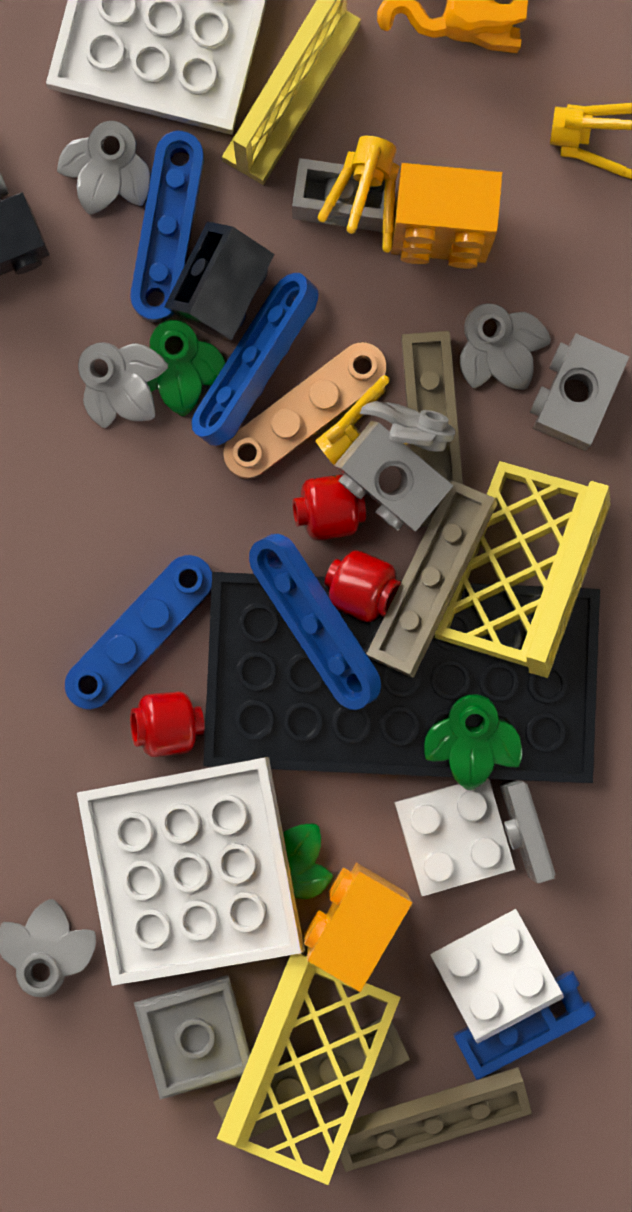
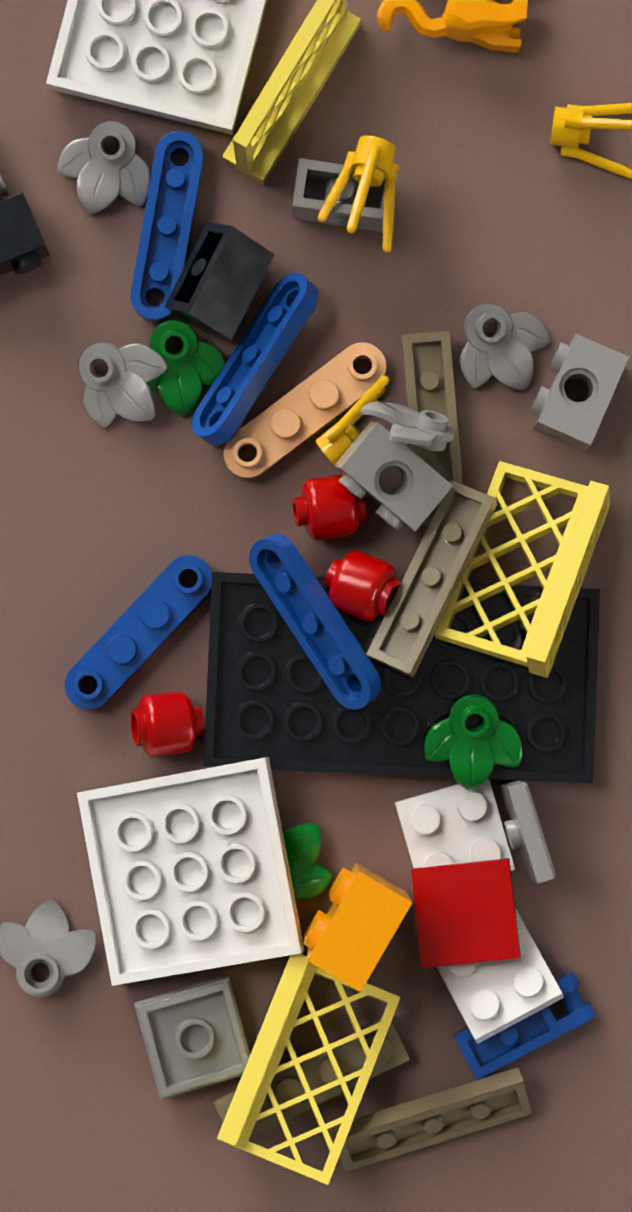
(446, 214): light orange brick -> none
(465, 913): none -> red tile

